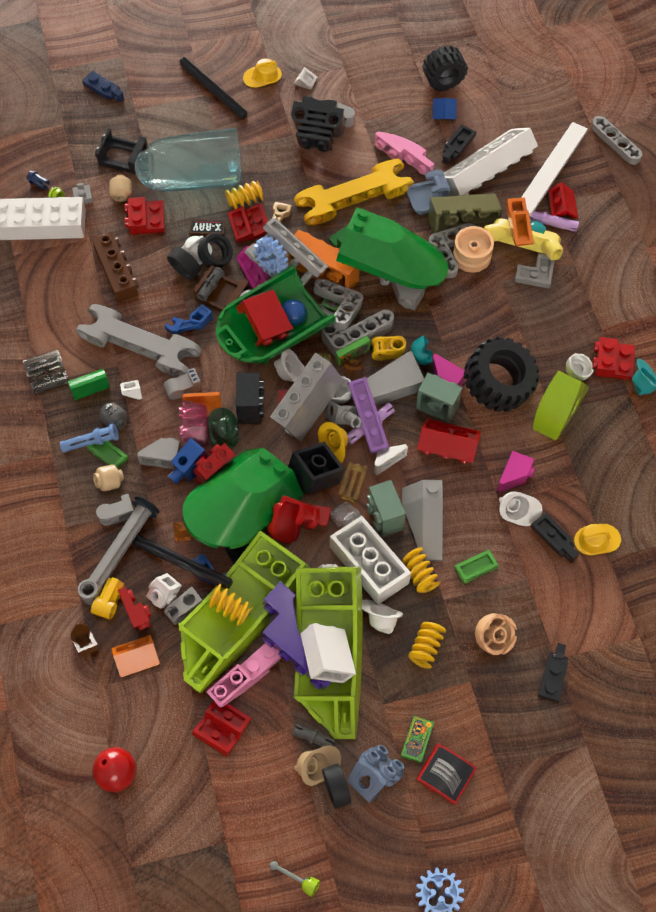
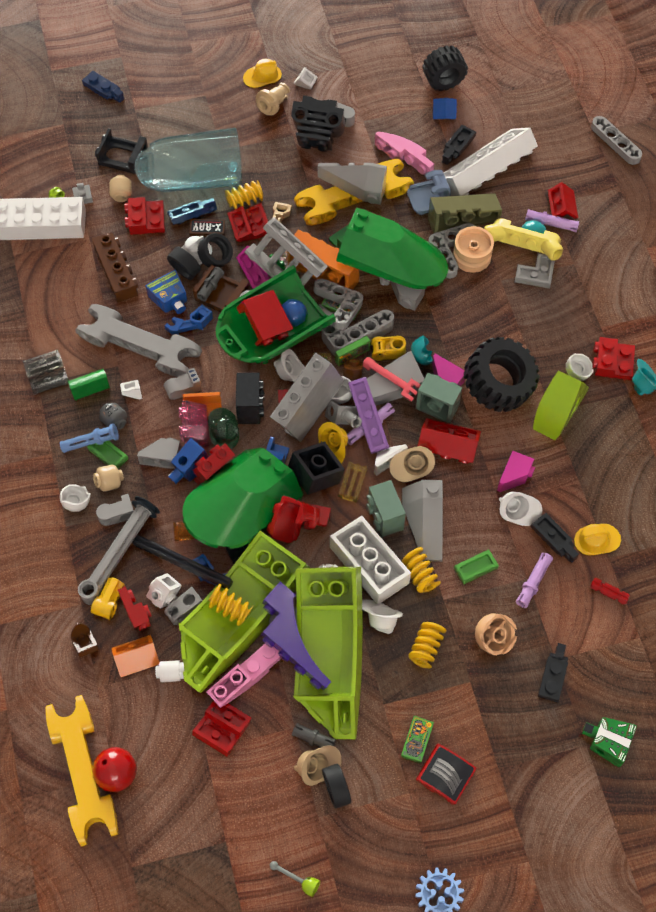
(34, 178): dark blue pin -> none
(74, 498): none -> white hair
(90, 806): none -> yellow piece
(168, 292): none -> blue torso
(170, 671): none -> white brick
(191, 210): none -> dark blue hinge
(213, 88): black axle -> none
(266, 247): light blue gear -> none
(269, 101): none -> tan piece
(277, 450): none -> blue panel
(327, 653): white brick -> none
(344, 514): clear bracket -> none
(361, 181): none -> light grey wedge
(370, 364): none -> coral hinge
(380, 769): sand blue piece -> none
(412, 464): none -> tan piece
(519, 221): orange slope -> none
(531, 586): none -> lavender pin
(553, 166): white tile -> none
(610, 591): none -> red axle
(610, 739): none -> green torso

